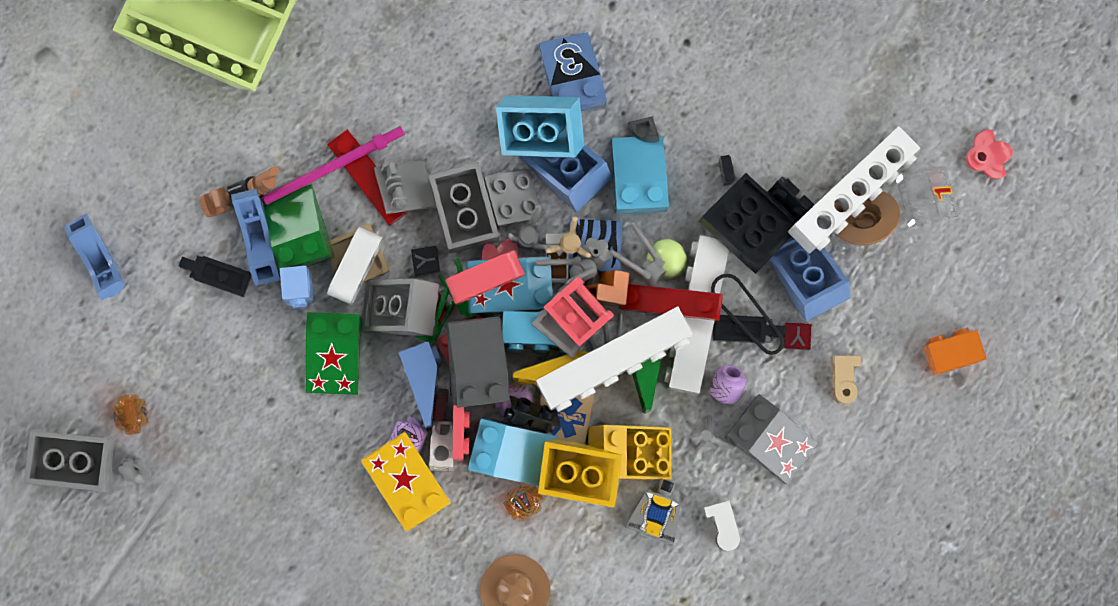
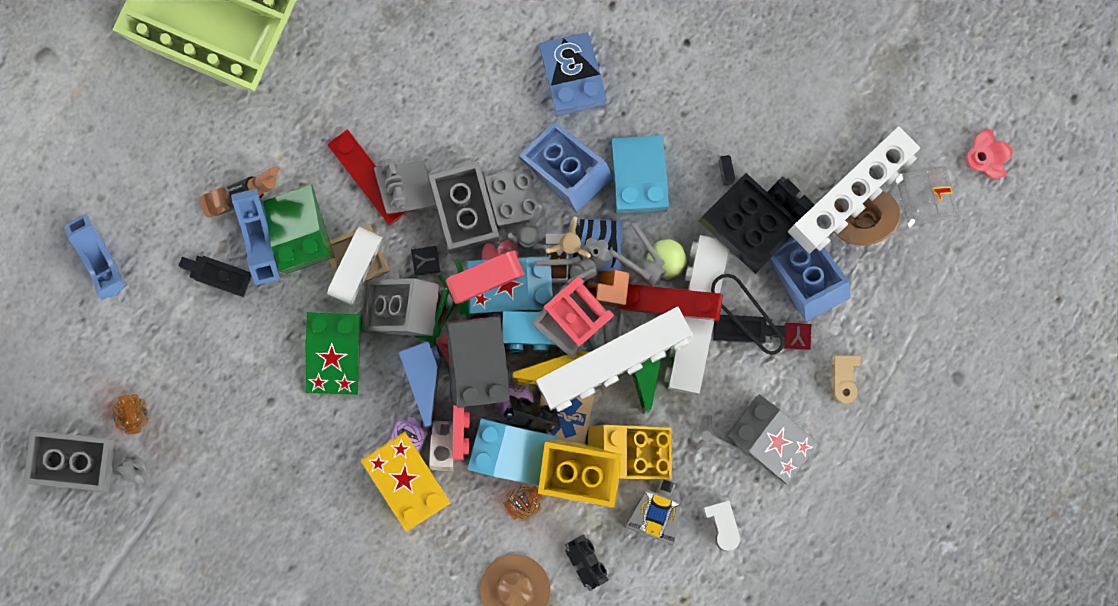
(297, 286): light blue brick -> none
(379, 142): dark pink bar -> none
(440, 406): dark red tile -> none
(540, 126): medium azure brick -> none
(593, 572): none -> black hinge
(644, 129): dark grey tile -> none
(728, 384): lavender head -> none
(954, 352): orange brick -> none

